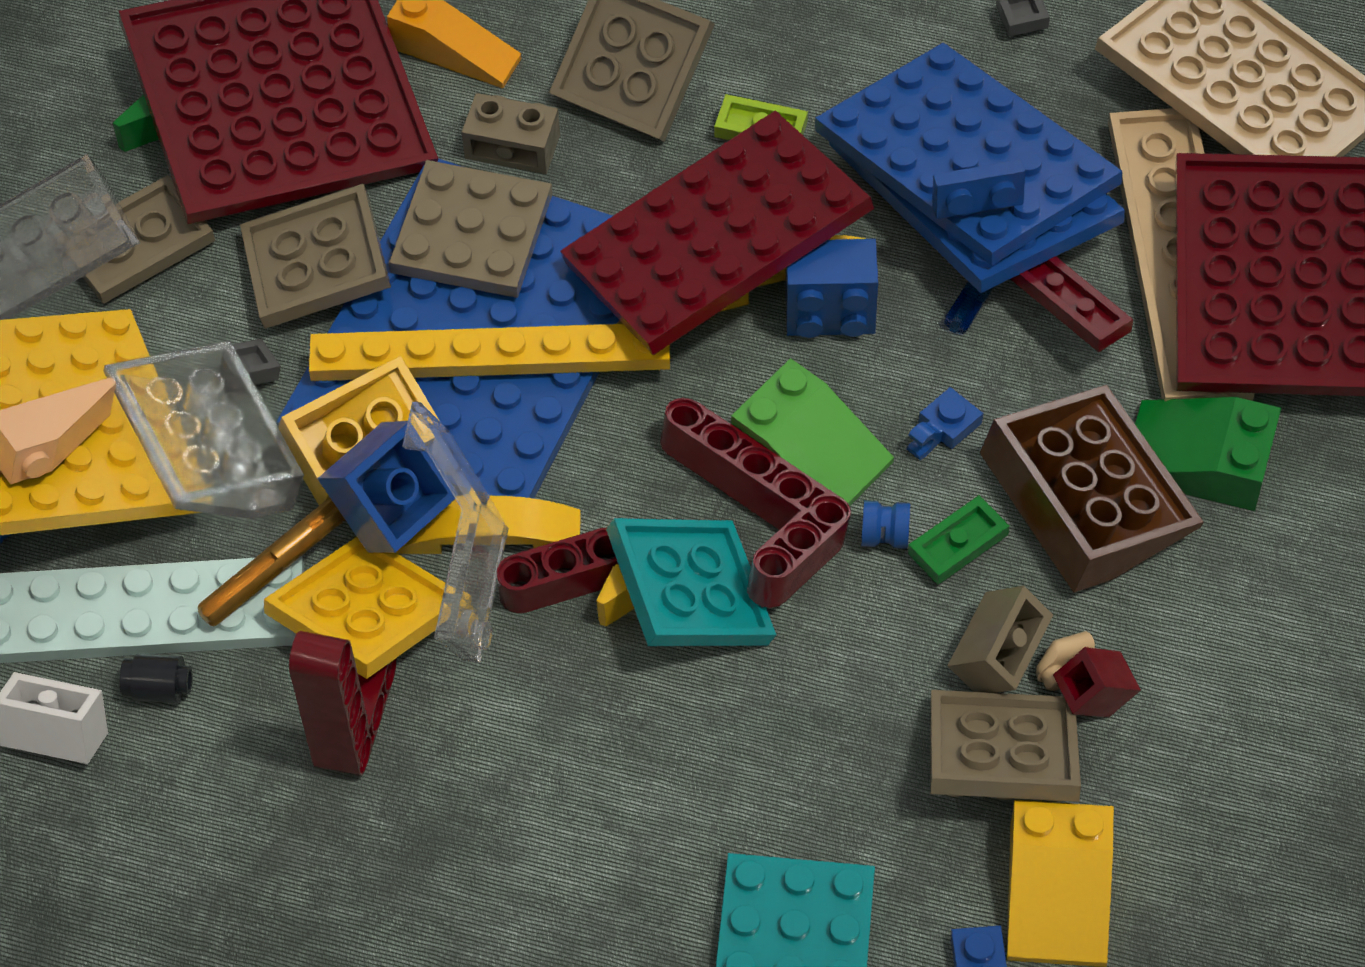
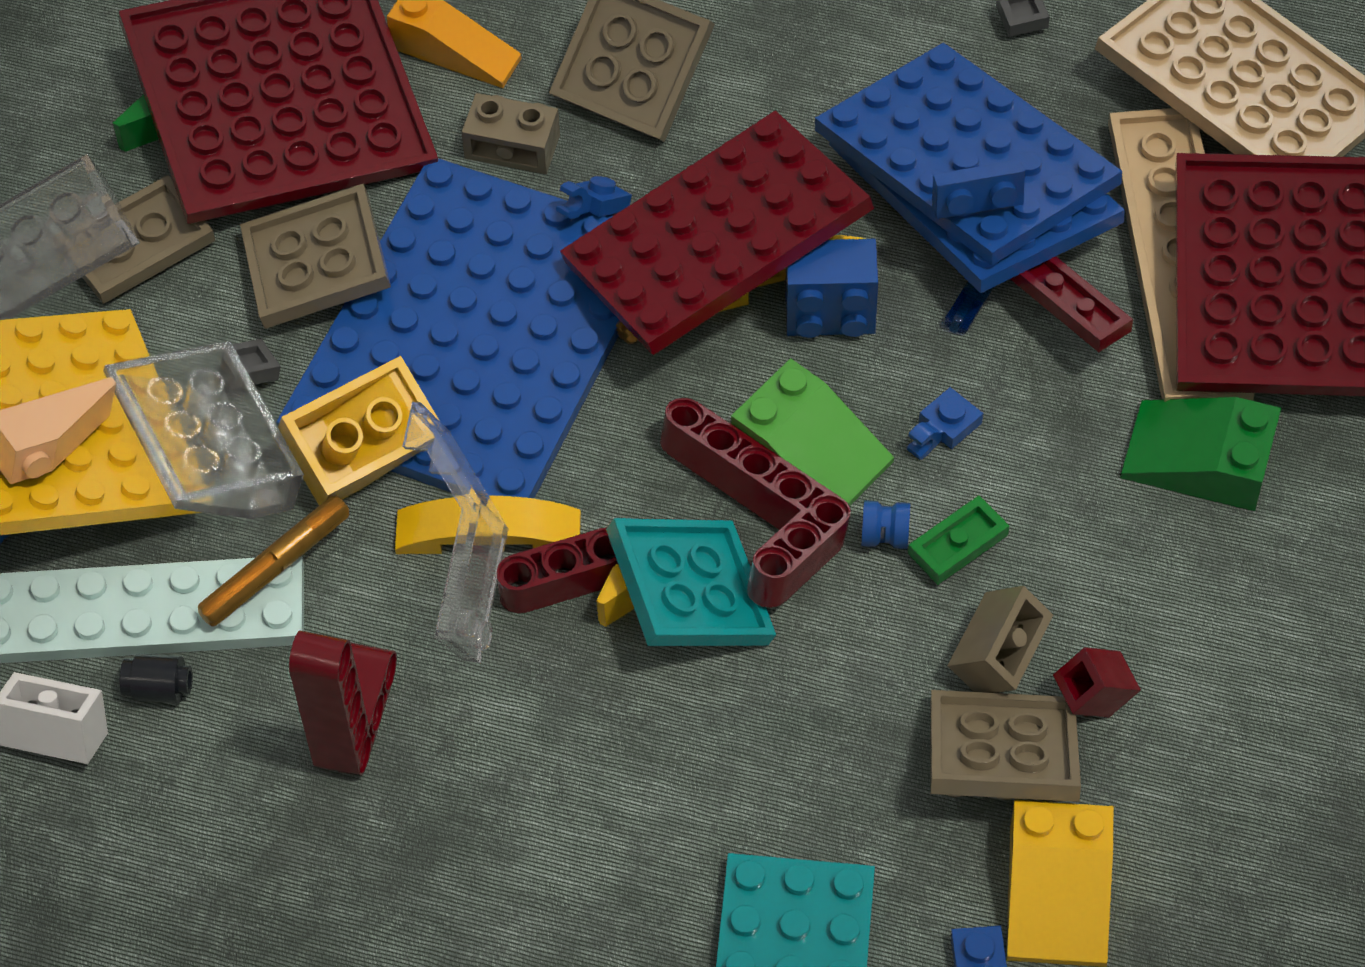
(362, 597): yellow plate -> none
(386, 489): blue brick -> none
(471, 228): dark tan plate -> none
(484, 351): yellow plate -> none
(595, 196): none -> blue plate
(741, 113): lime plate -> none
(1059, 654): tan arm -> none
(1088, 485): reddish brown slope -> none

